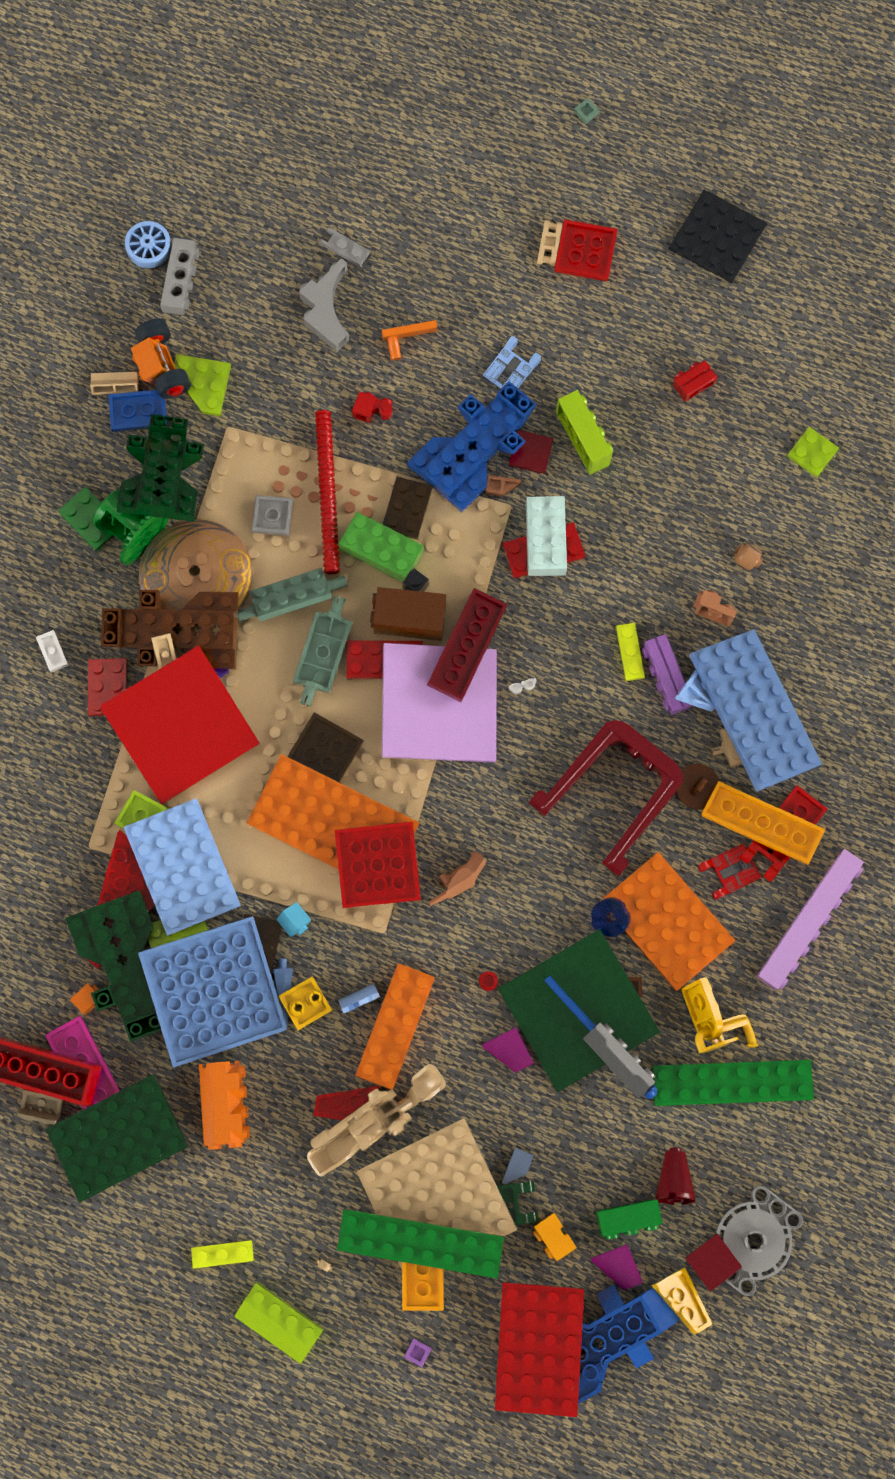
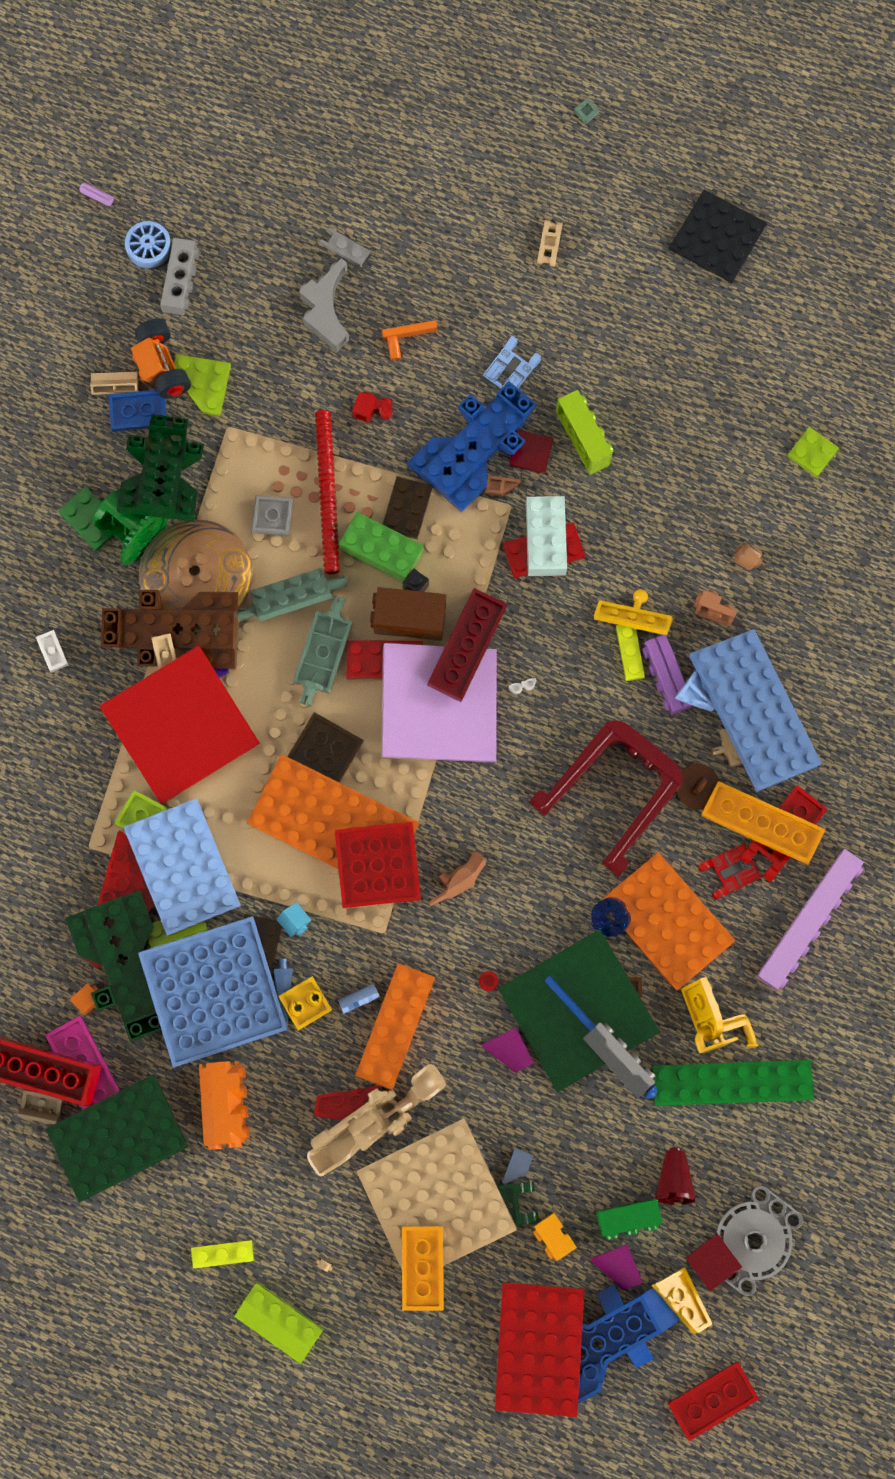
(96, 194): none -> lavender axle
(105, 681): red plate -> none
(417, 1352): medium lavender plate -> none
(420, 1243): green plate -> none
(585, 250): red plate -> none
(634, 616): none -> yellow plate
(694, 380): red brick -> none
(713, 1401): none -> red plate

